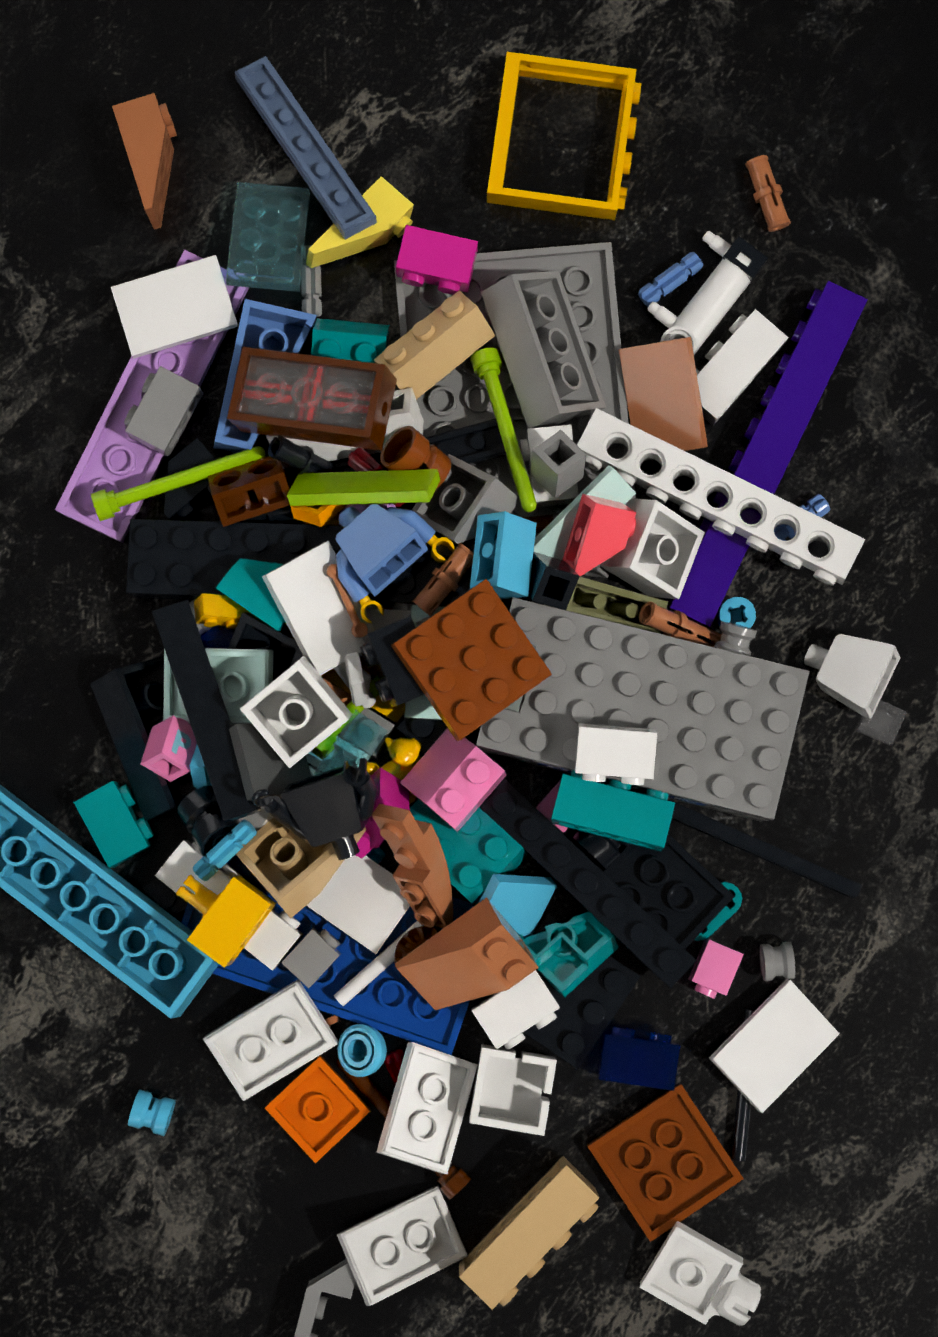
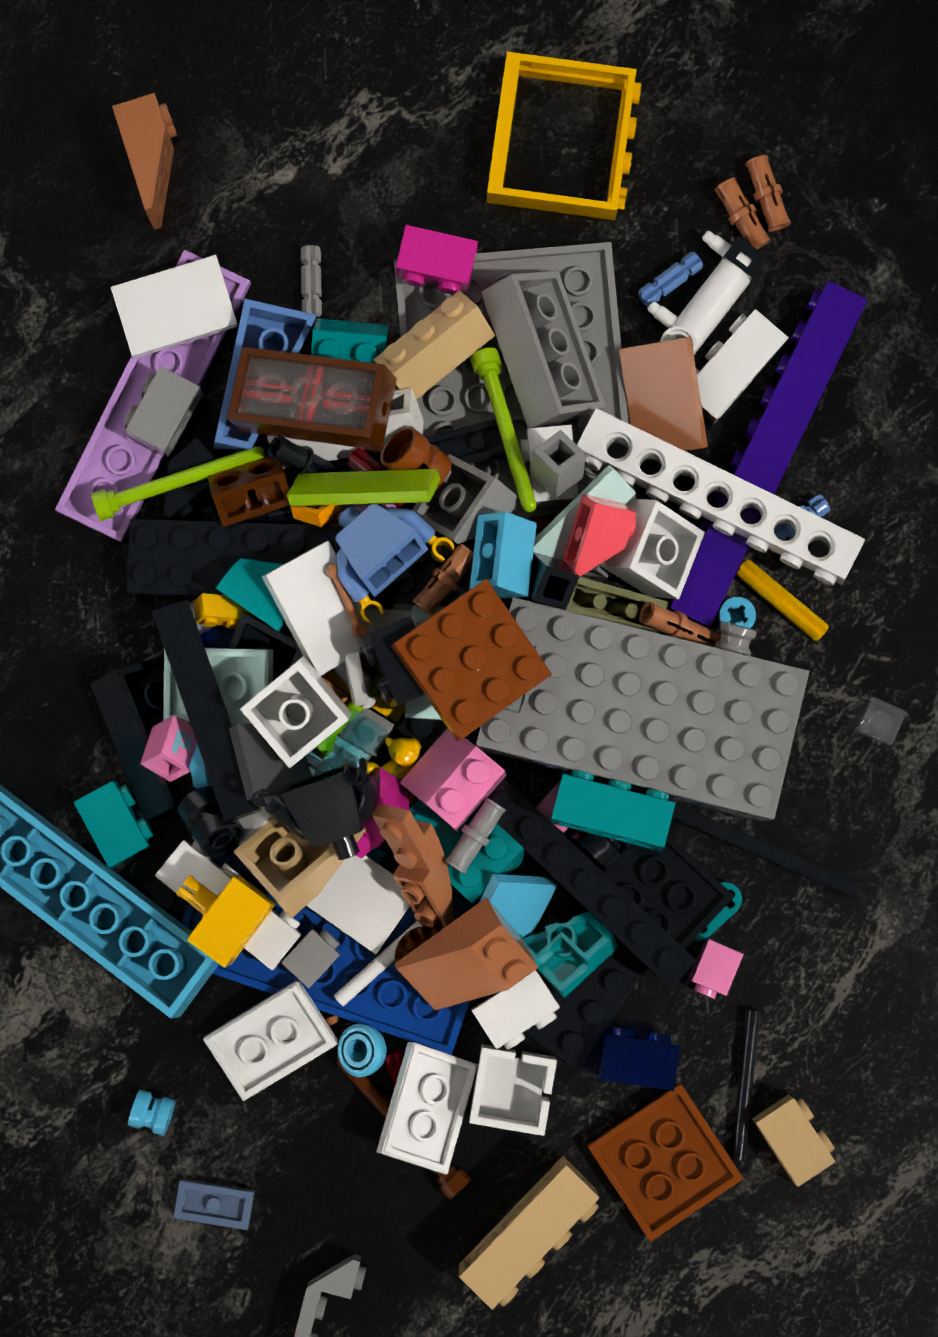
(214, 1204): none -> sand blue plate
(224, 850): medium azure axle -> none
(268, 237): clear light blue plate -> none
(305, 148): sand blue tile -> none
(317, 1109): orange plate -> none
(392, 216): light yellow slope -> none
(402, 1245): white tile -> none
(475, 835): none -> light grey pin
(615, 752): white brick -> none
(701, 1278): white plate -> none
(742, 213): none -> nougat pin
(774, 1045): white tile -> none
(777, 961): light grey wheel -> none
(782, 600): none -> yellow axle
(794, 1140): none -> tan brick
(854, 671): white torso -> none

